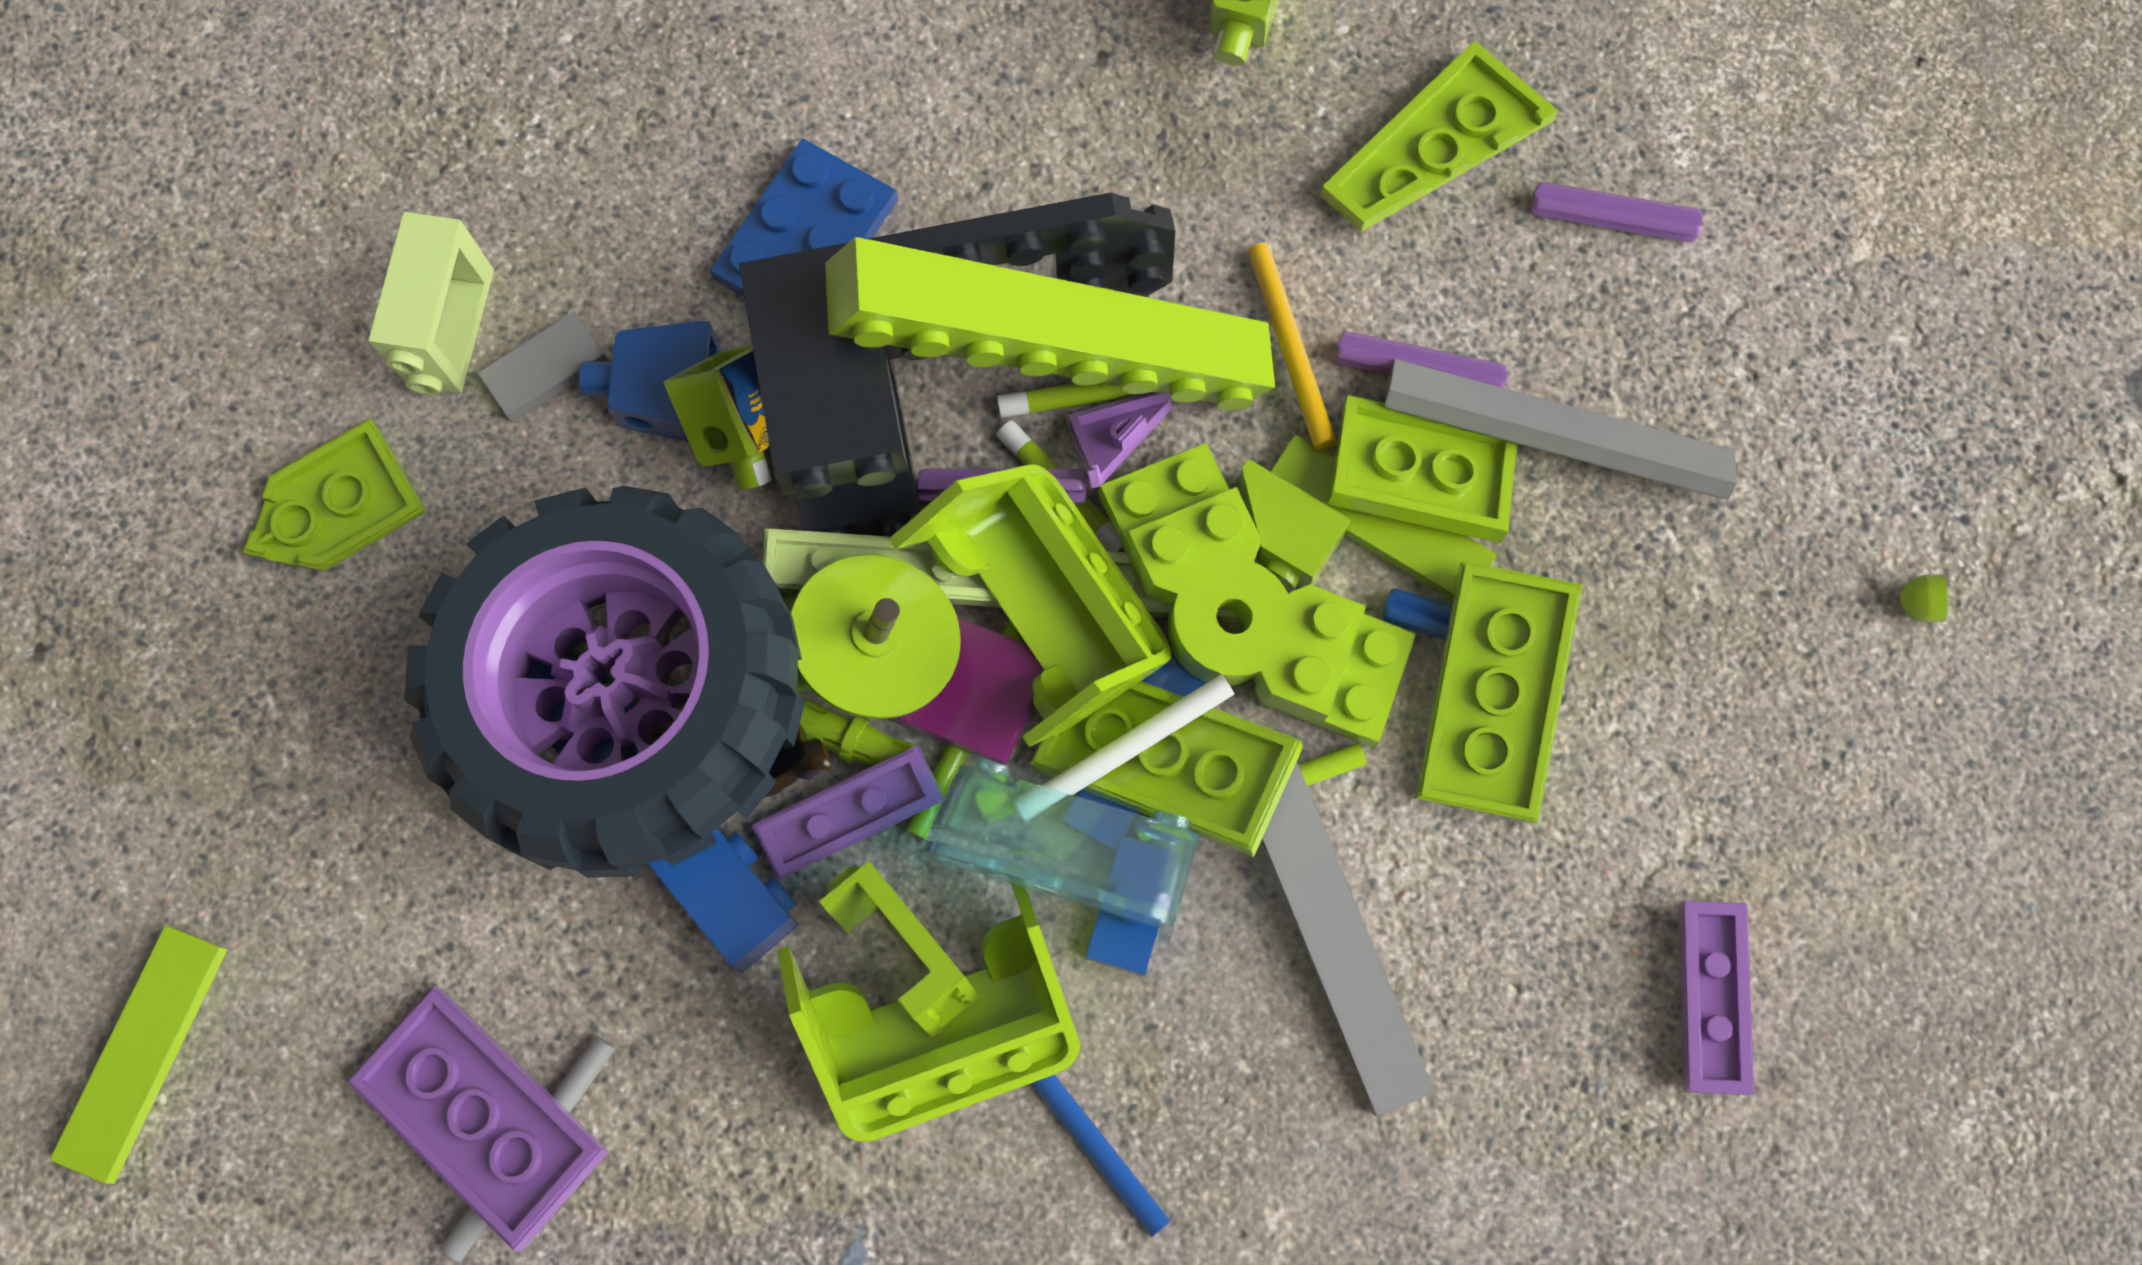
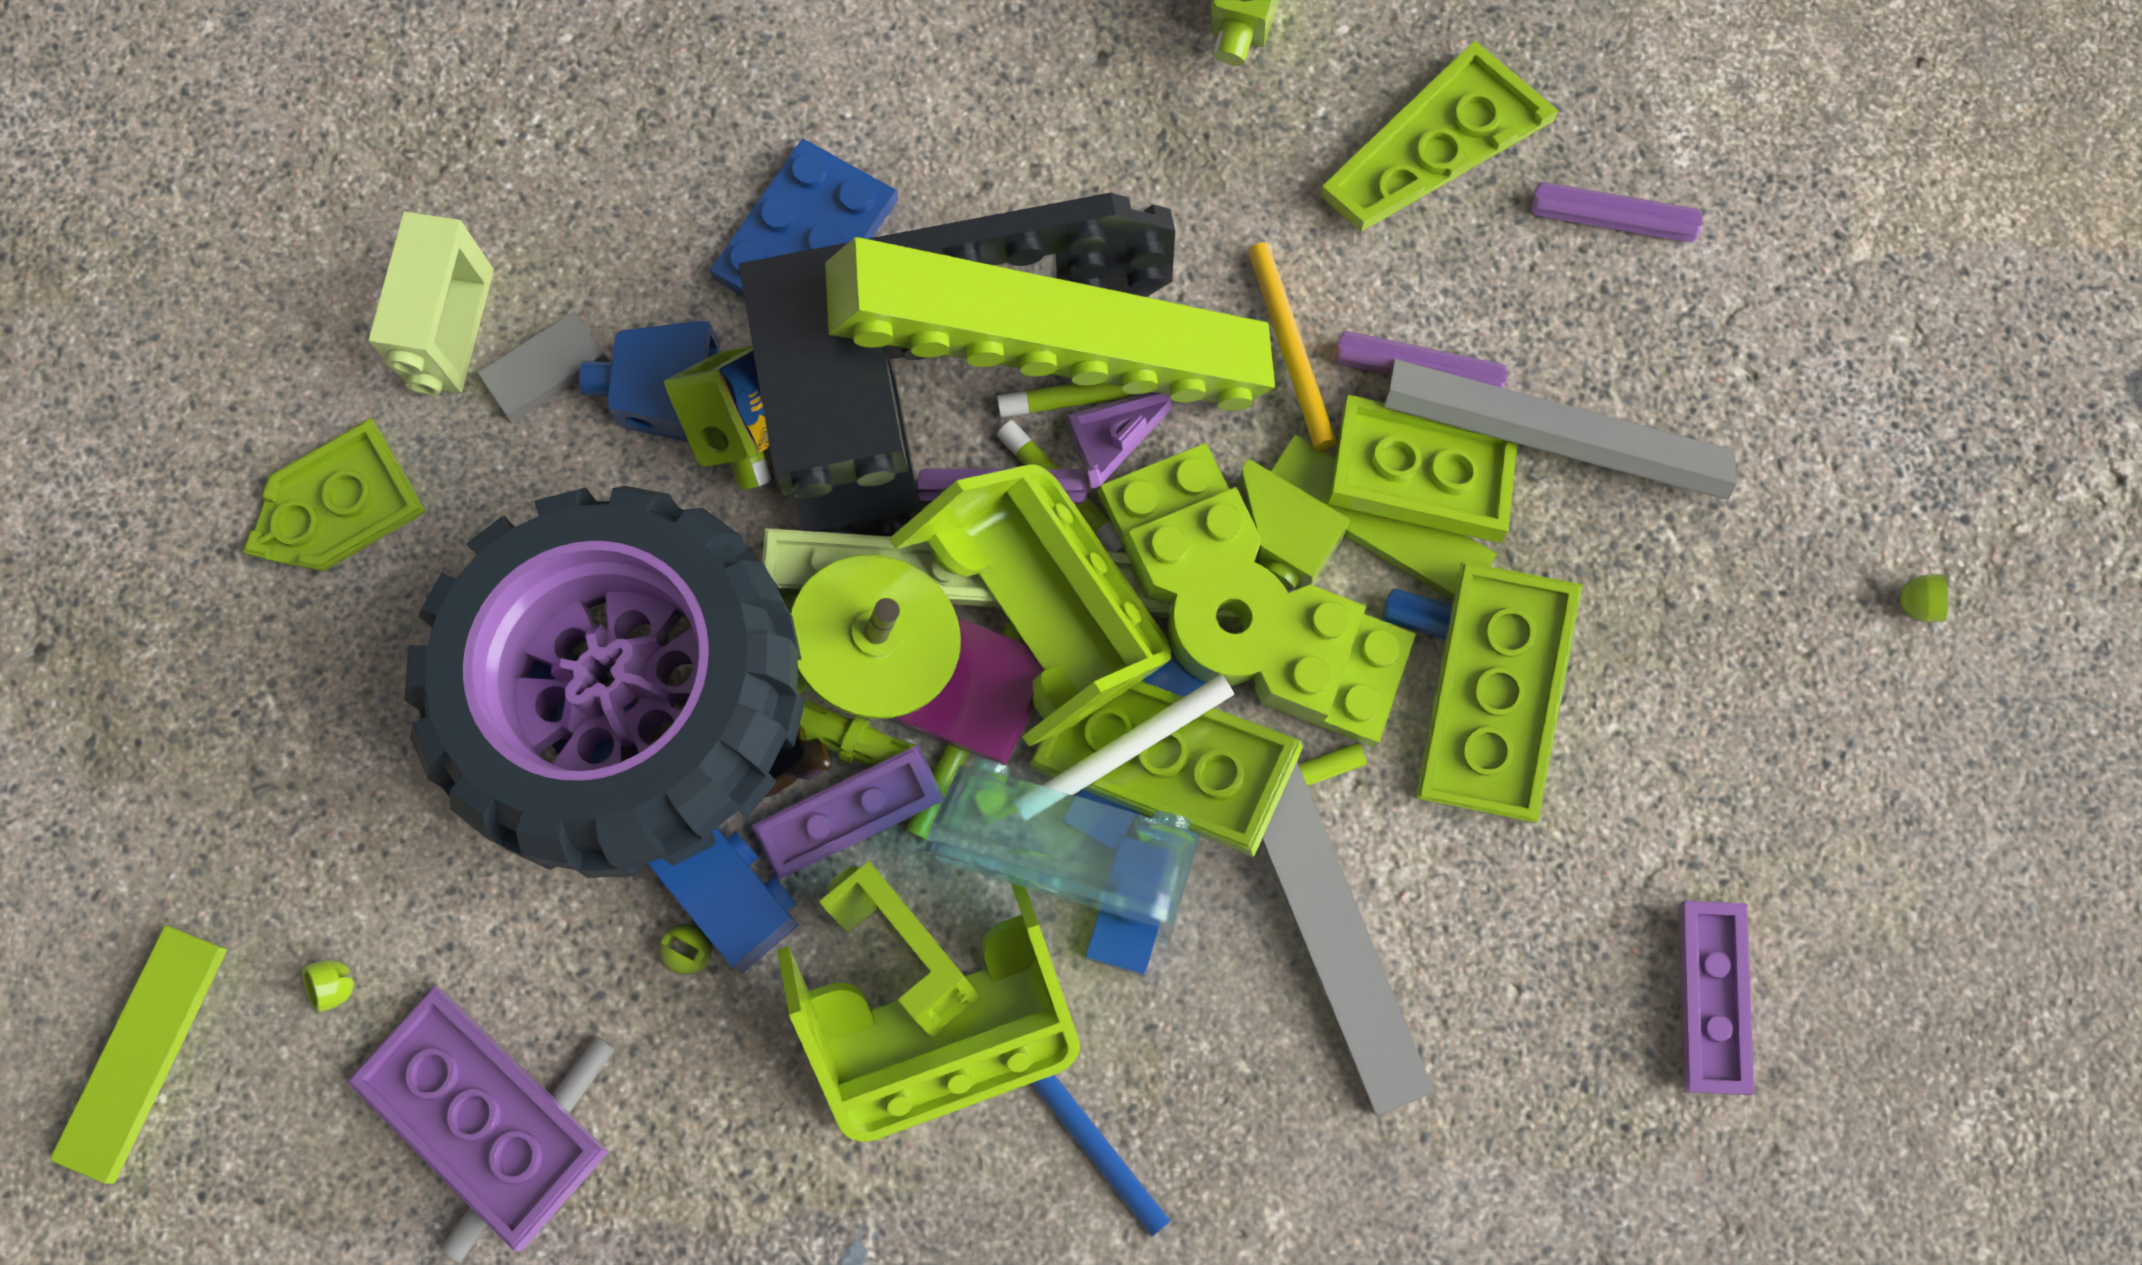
(327, 984): none -> lime hinge
(690, 936): none -> lime hinge

